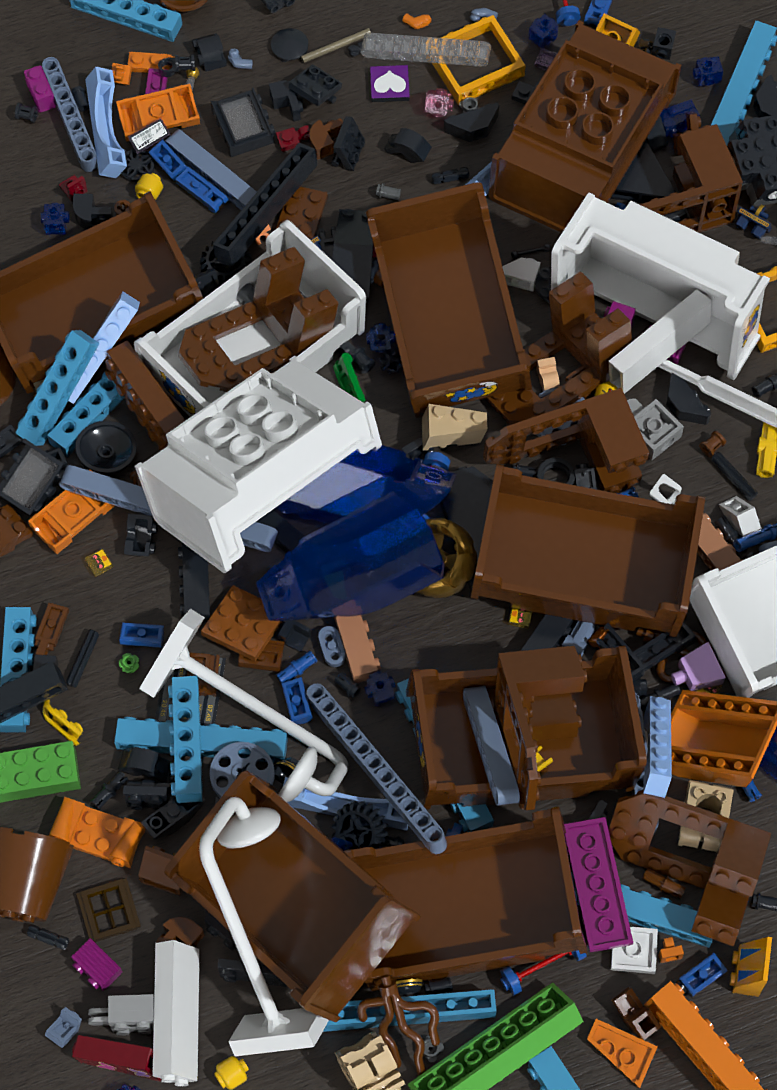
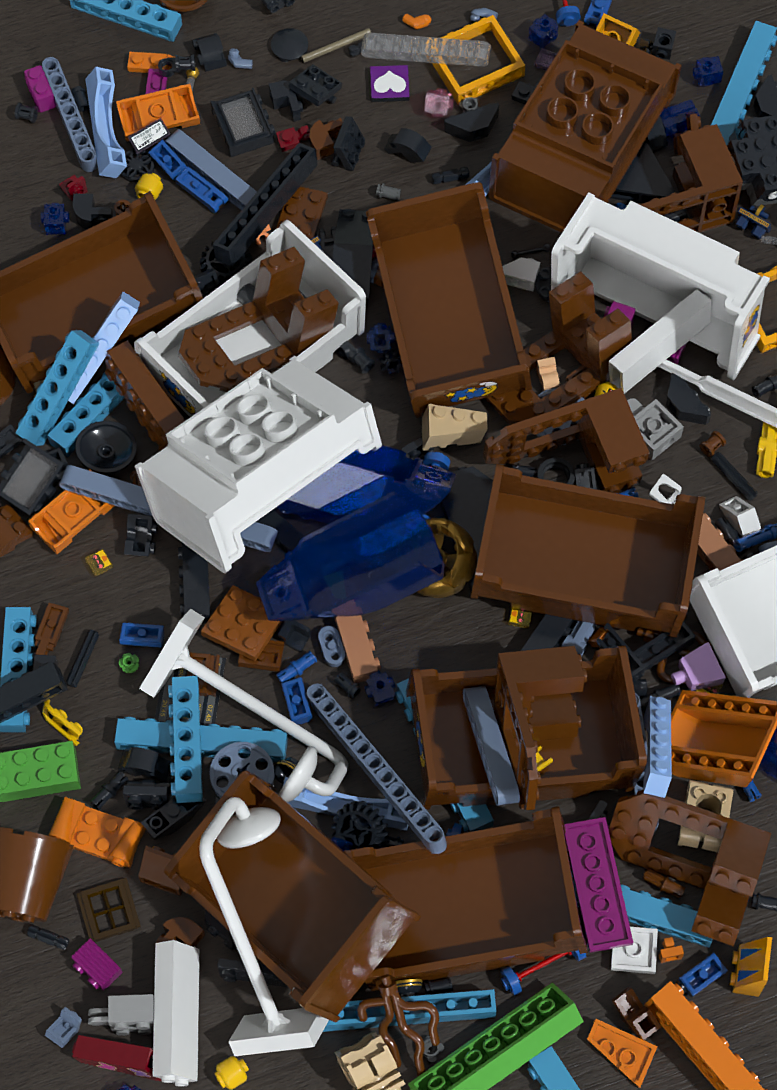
(121, 73): orange tile -> none
(347, 378): green plate -> none

